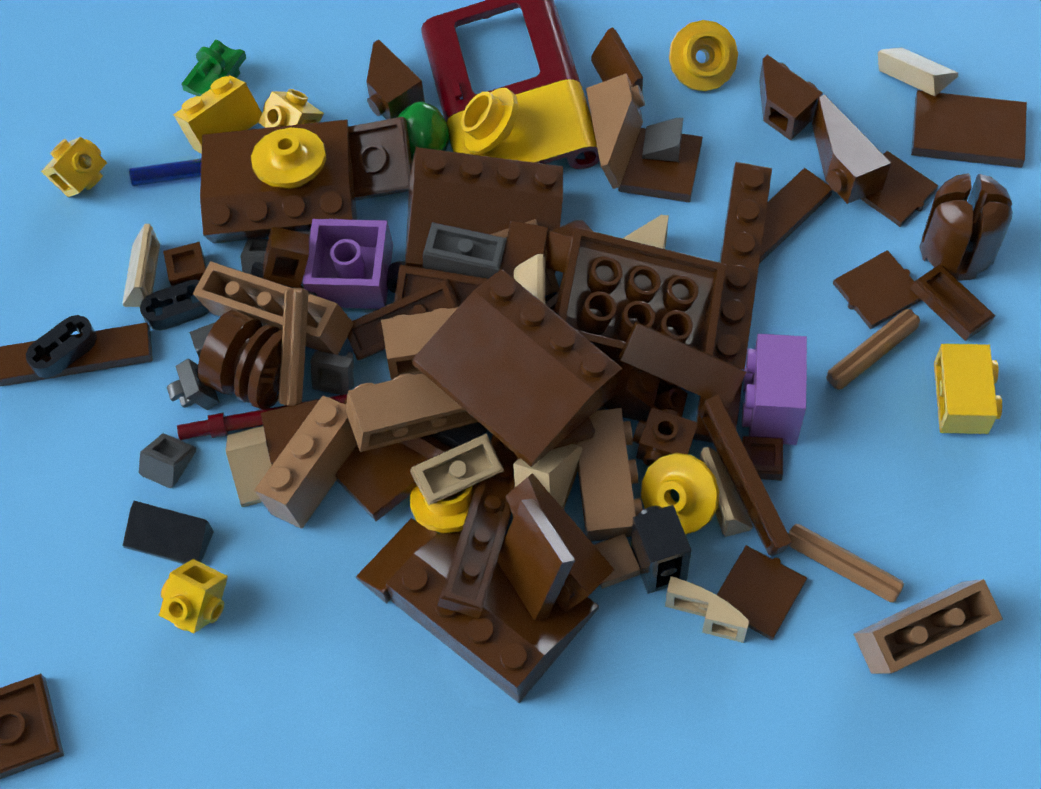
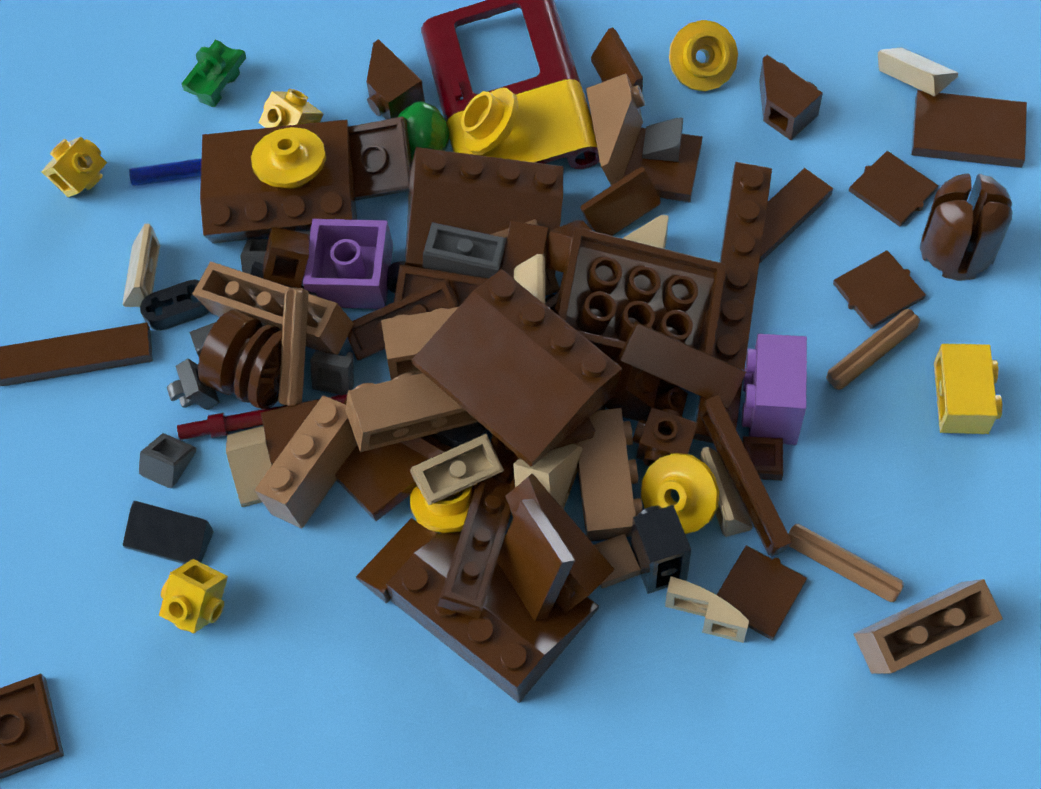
(61, 346): black beam -> none
(185, 263): reddish brown plate -> none
(221, 109): yellow brick -> none
(621, 203): none -> reddish brown slope
(847, 156): slope -> none
(952, 302): reddish brown tile -> none

